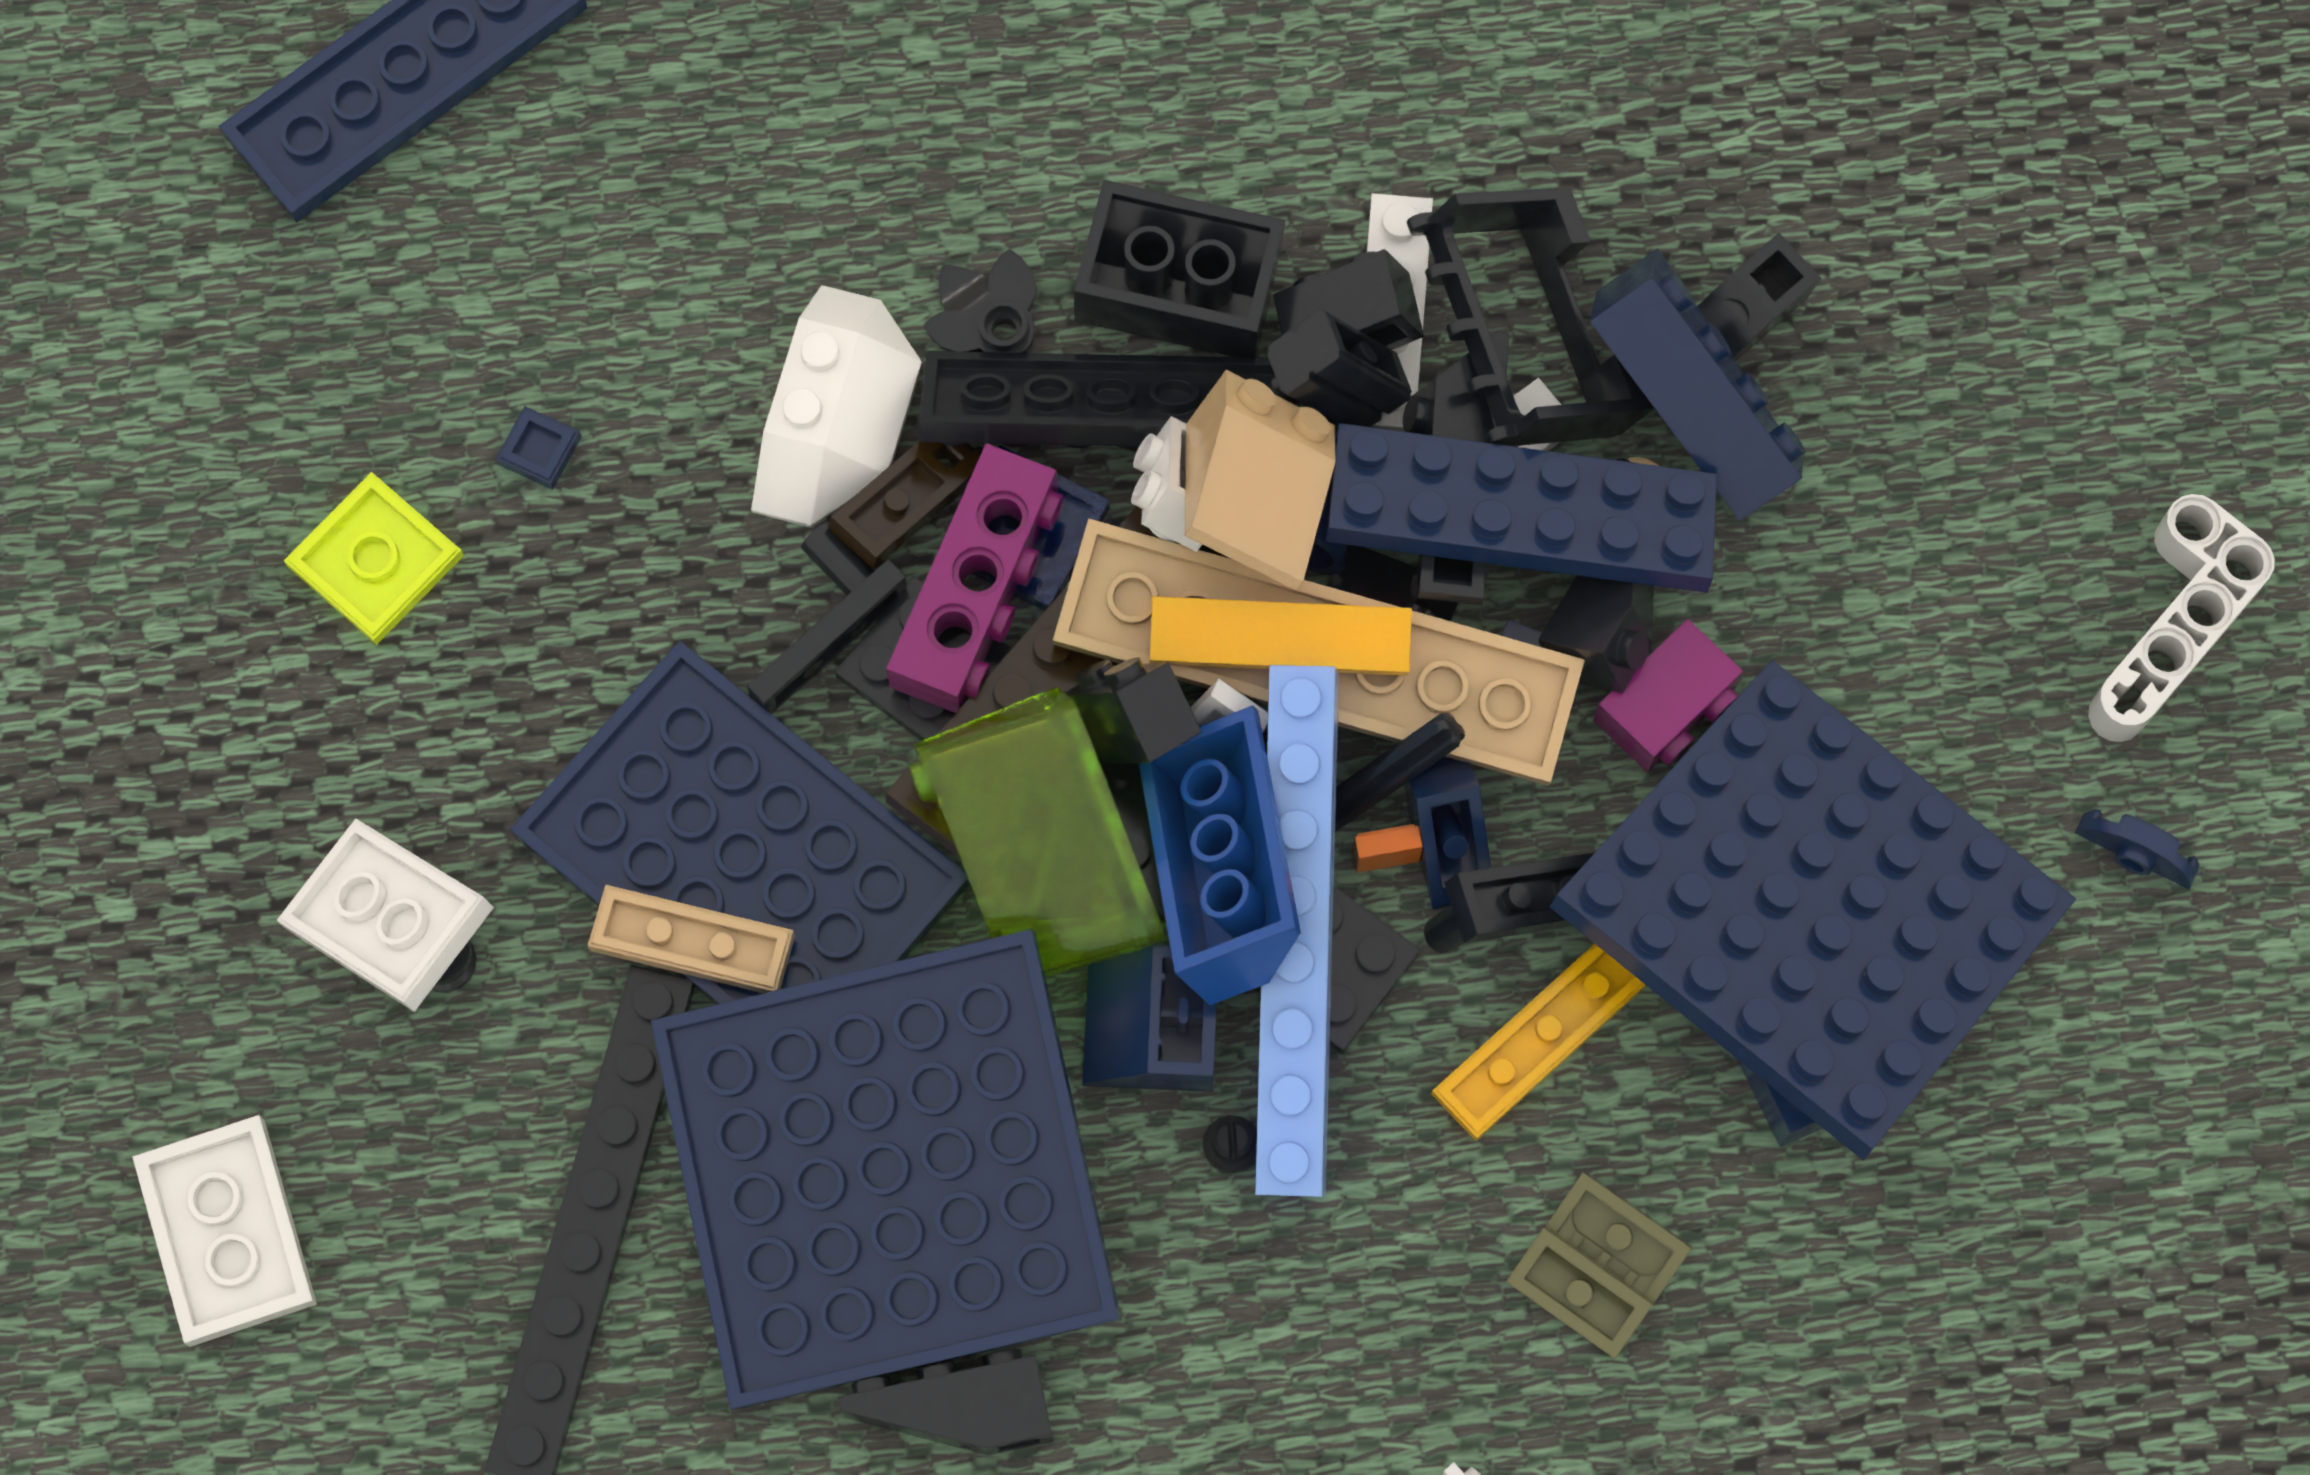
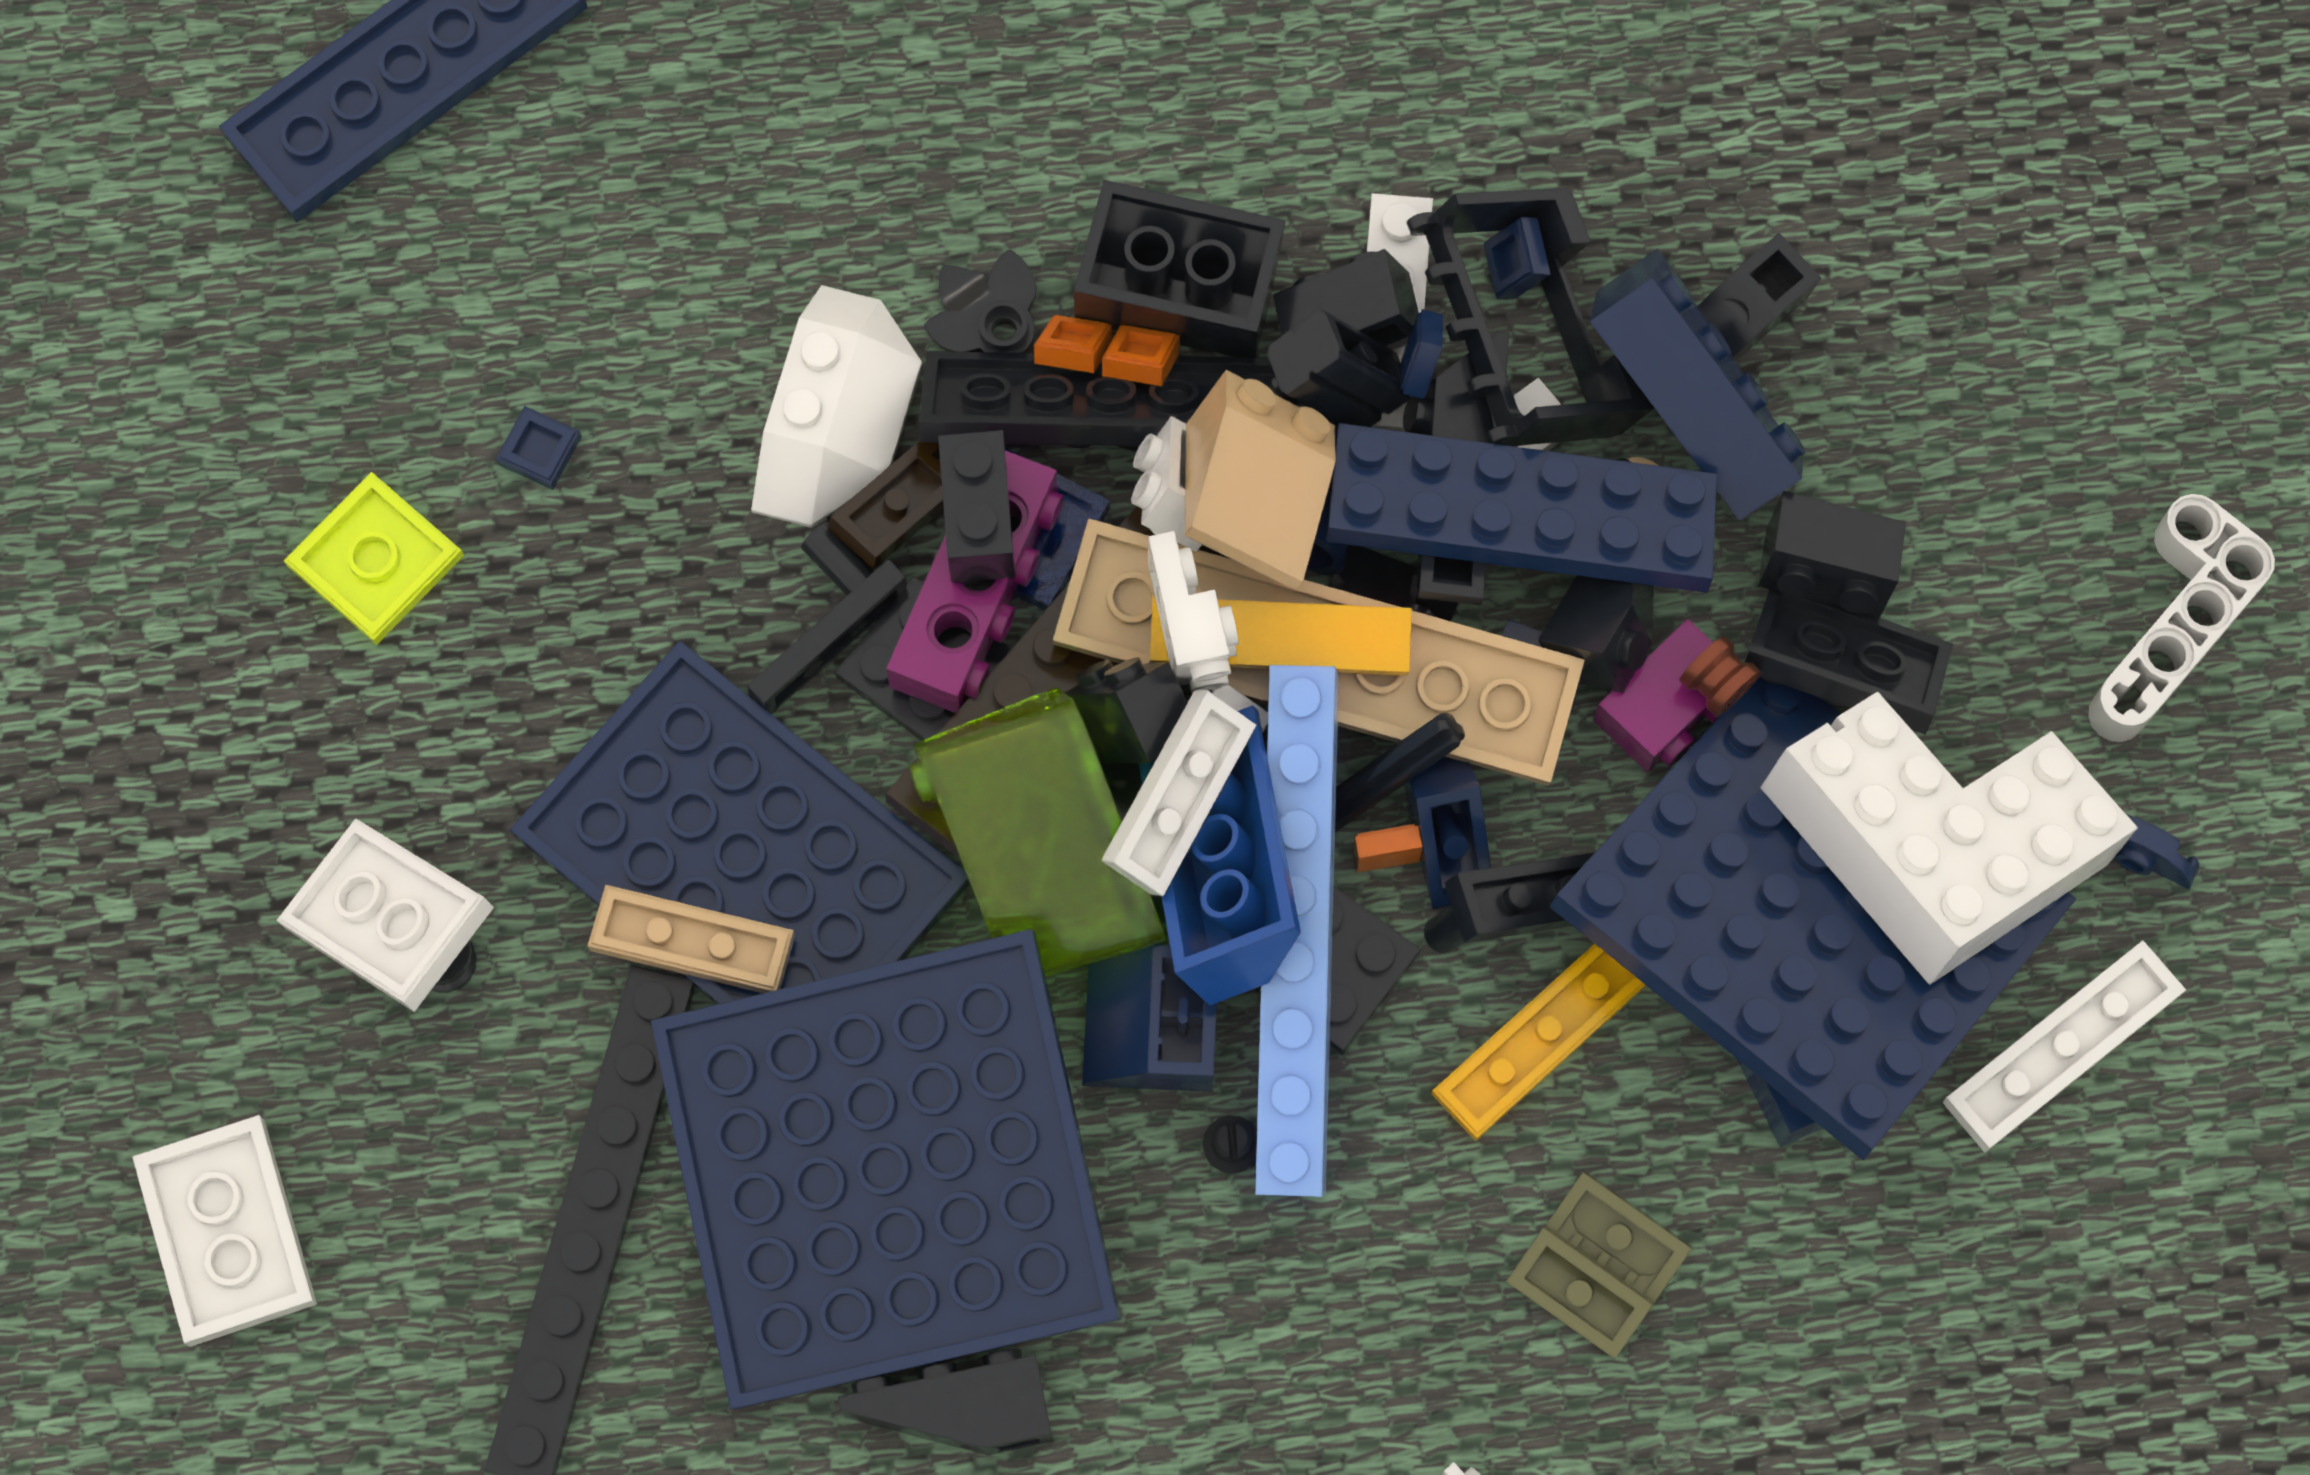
(976, 506): none -> black piece
(1073, 343): none -> orange tile
(1141, 355): none -> orange tile
(1178, 792): none -> white plate
(1194, 628): none -> white plate
(1421, 353): none -> dark blue tile
(1517, 258): none -> dark blue tile
(1720, 676): none -> copper wheel
(1832, 554): none -> black piece
(1849, 657): none -> black plate
(1936, 859): none -> white piece
(2063, 1046): none -> white plate

